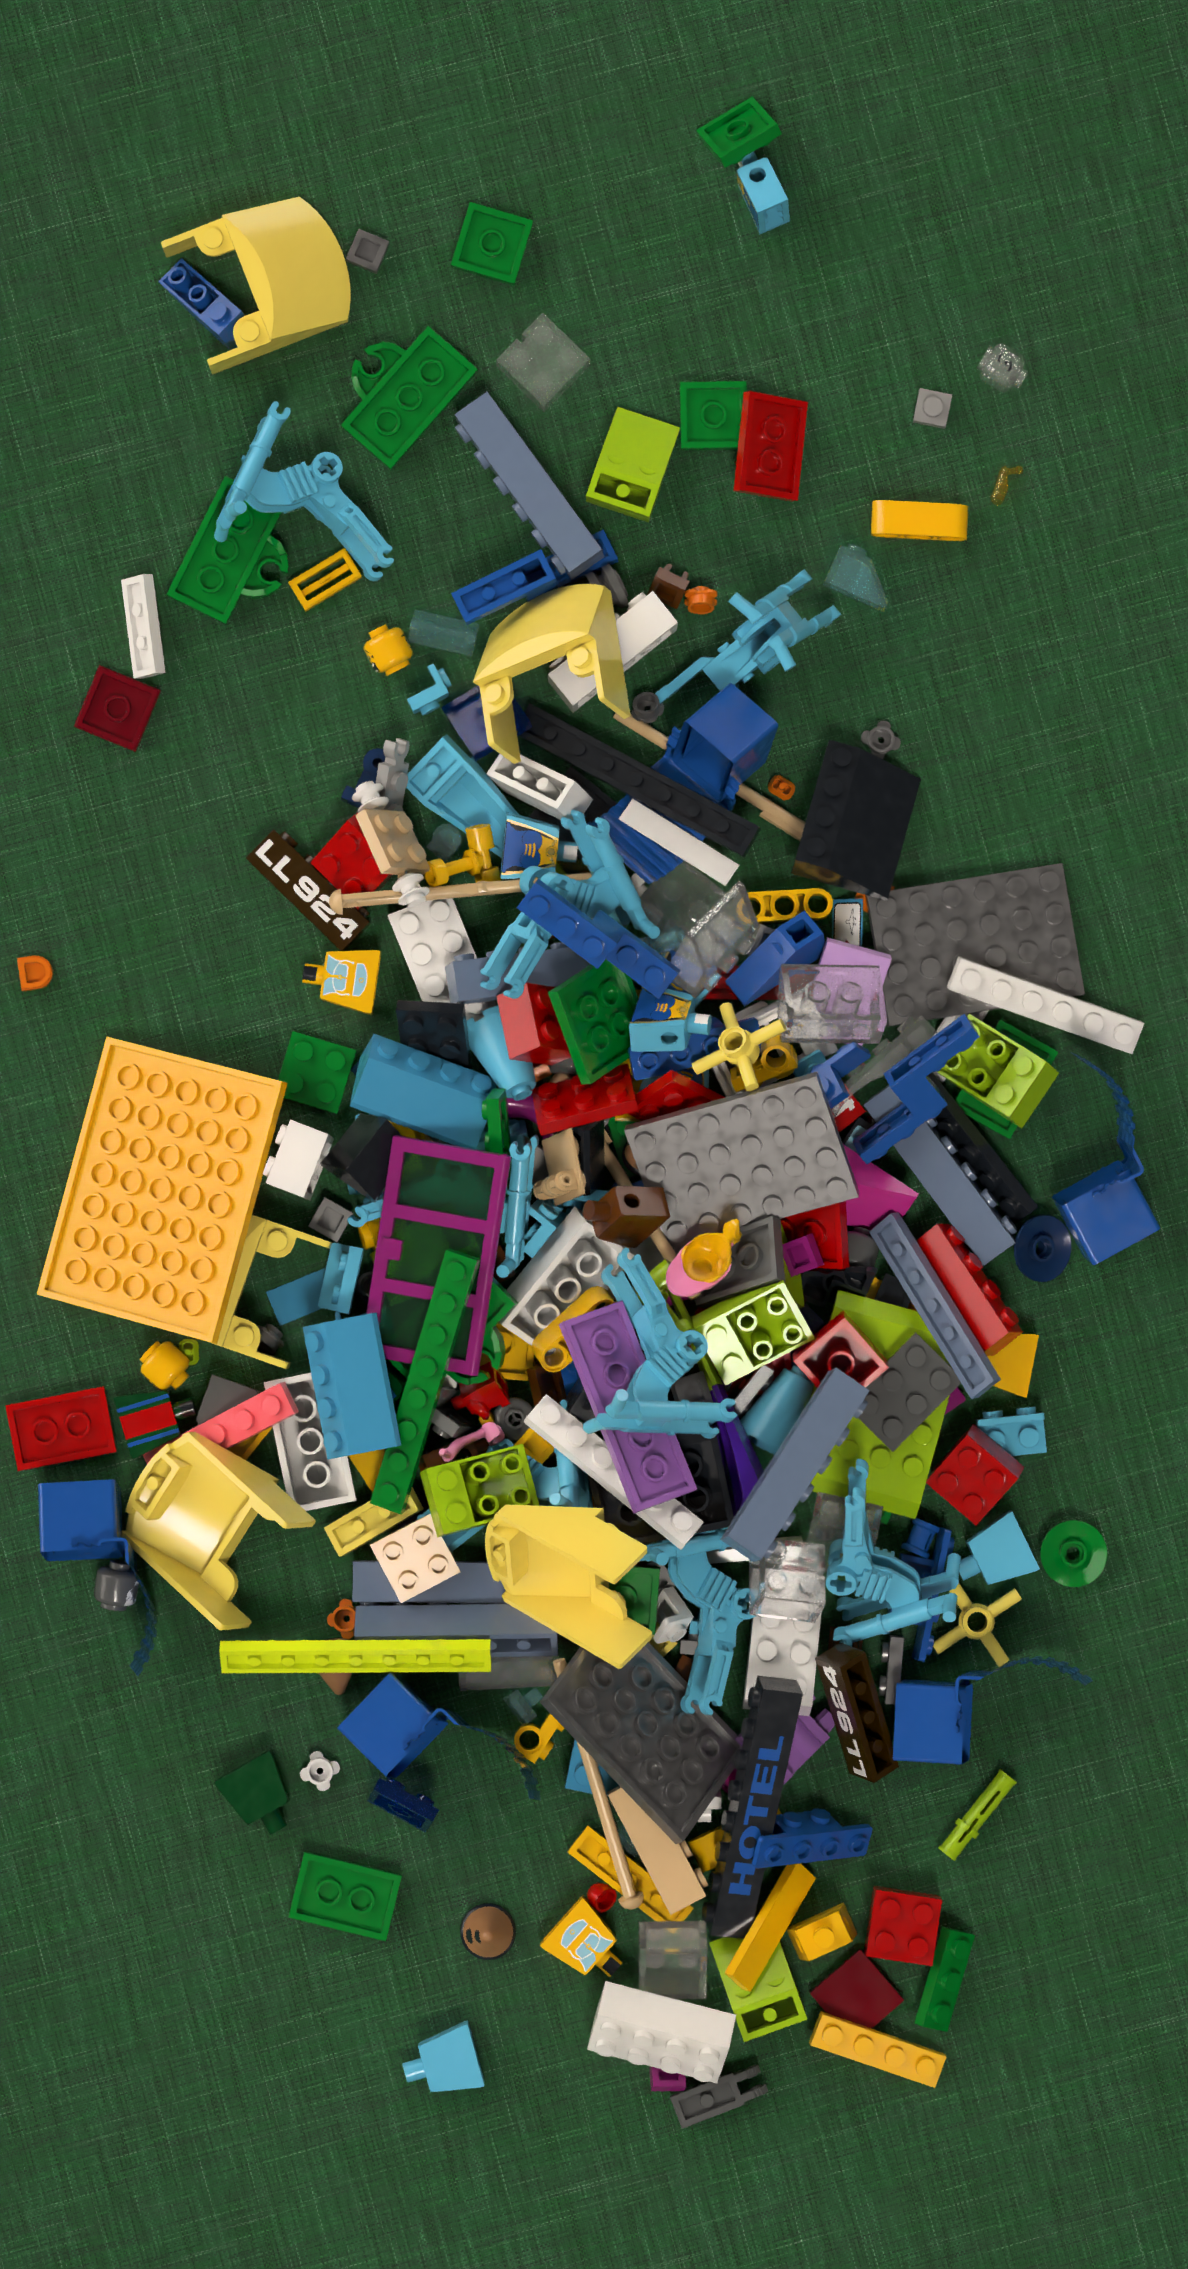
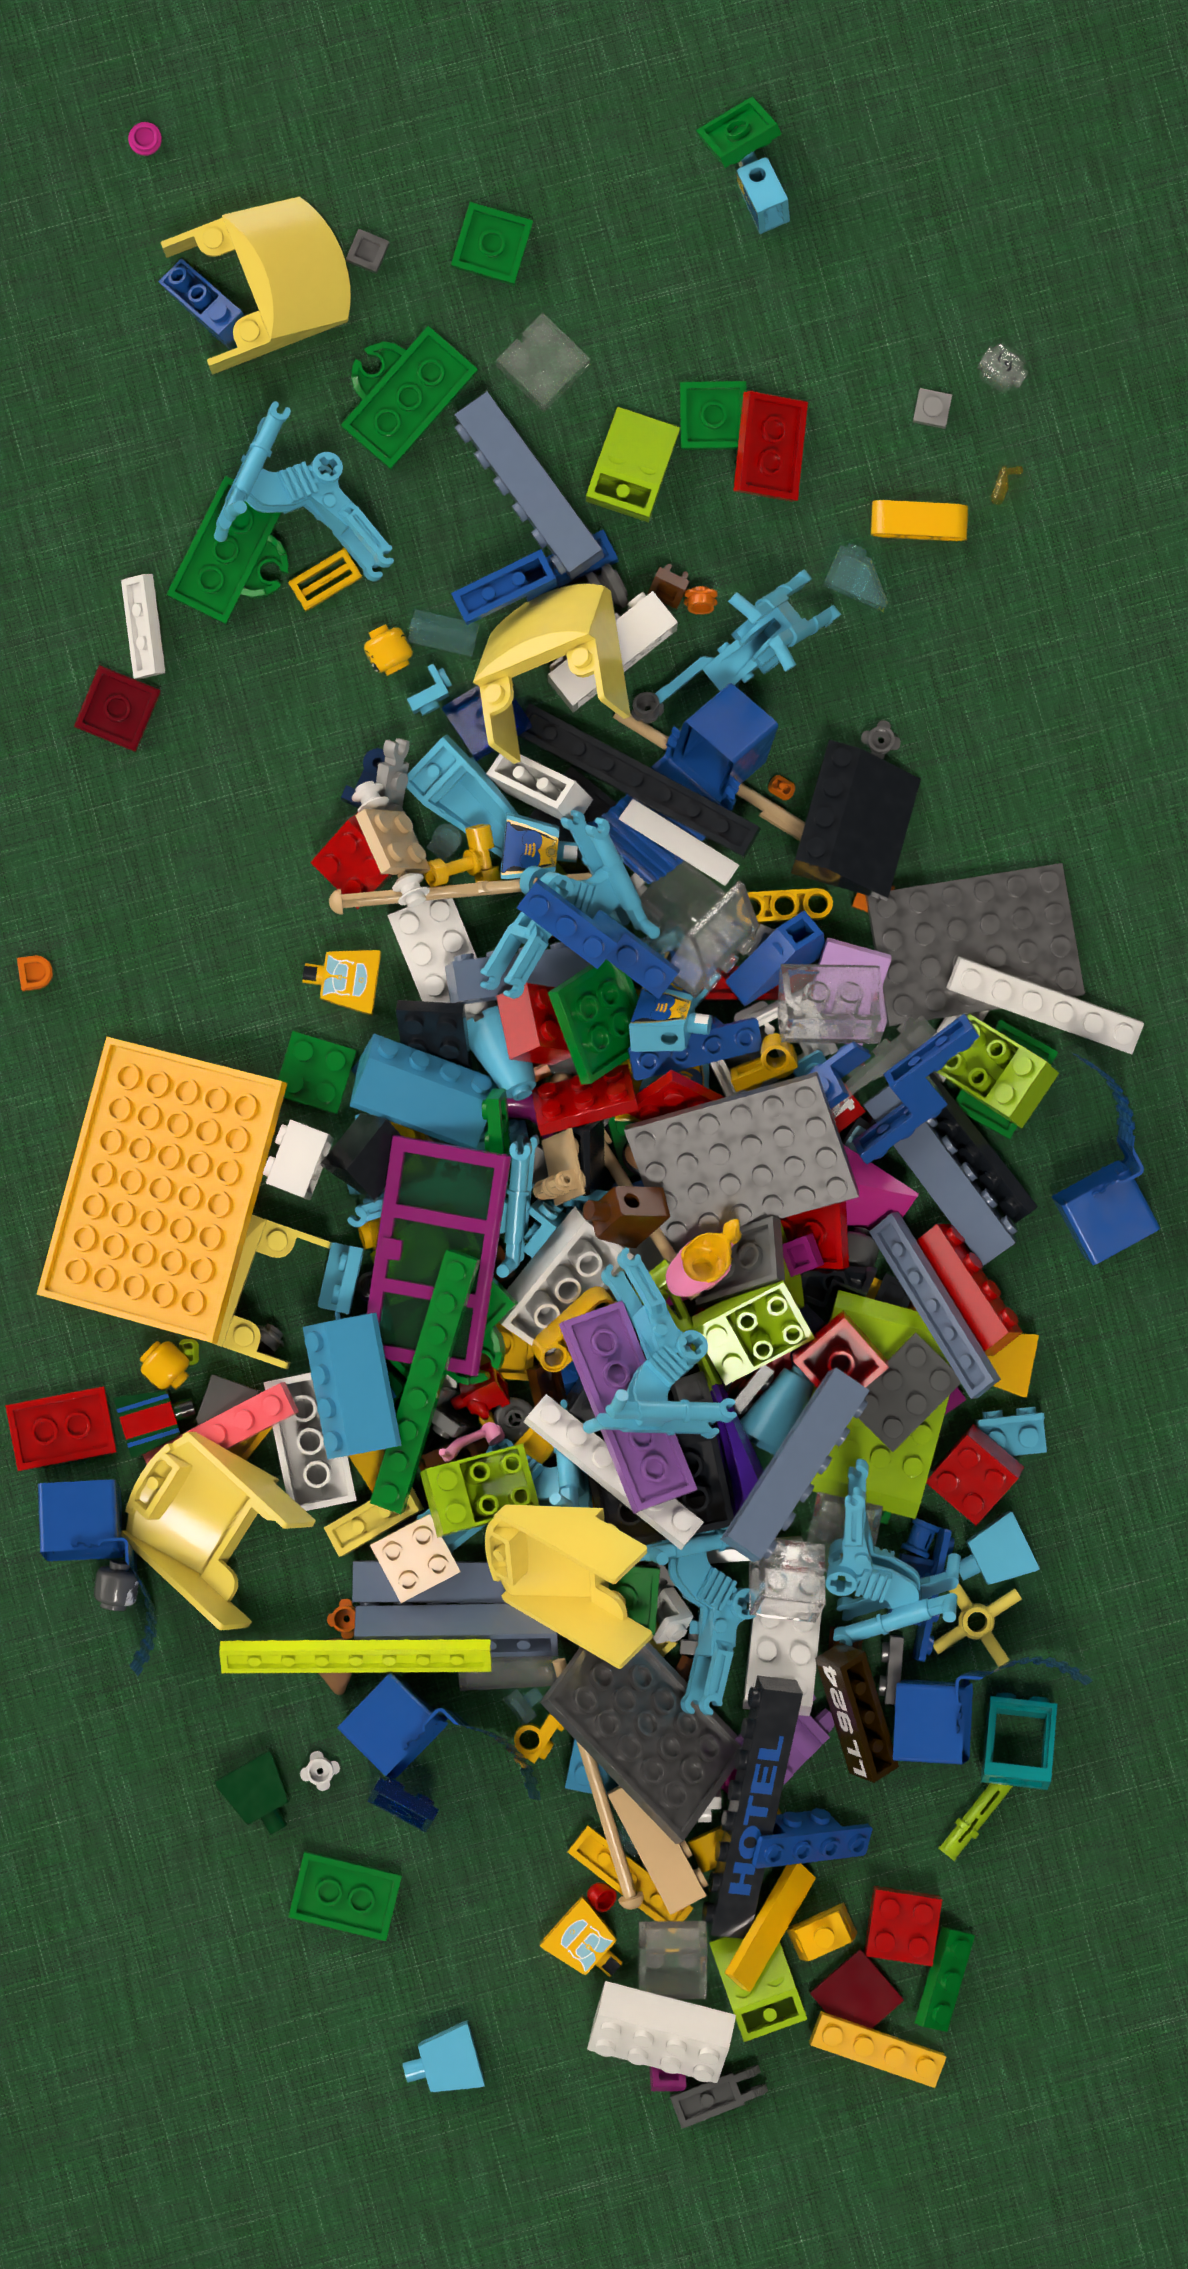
(145, 138): none -> dark pink plate
(297, 1297): dark azure sticker -> none
(306, 889): dark brown brick -> none
(330, 1219): light grey plate -> none
(488, 1931): medium nougat hat -> none
(748, 1051): light yellow bar -> none
(847, 920): white sticker -> none
(1017, 1774): none -> teal window
(1052, 1250): dark blue dish -> none
(1091, 1555): green dish -> none

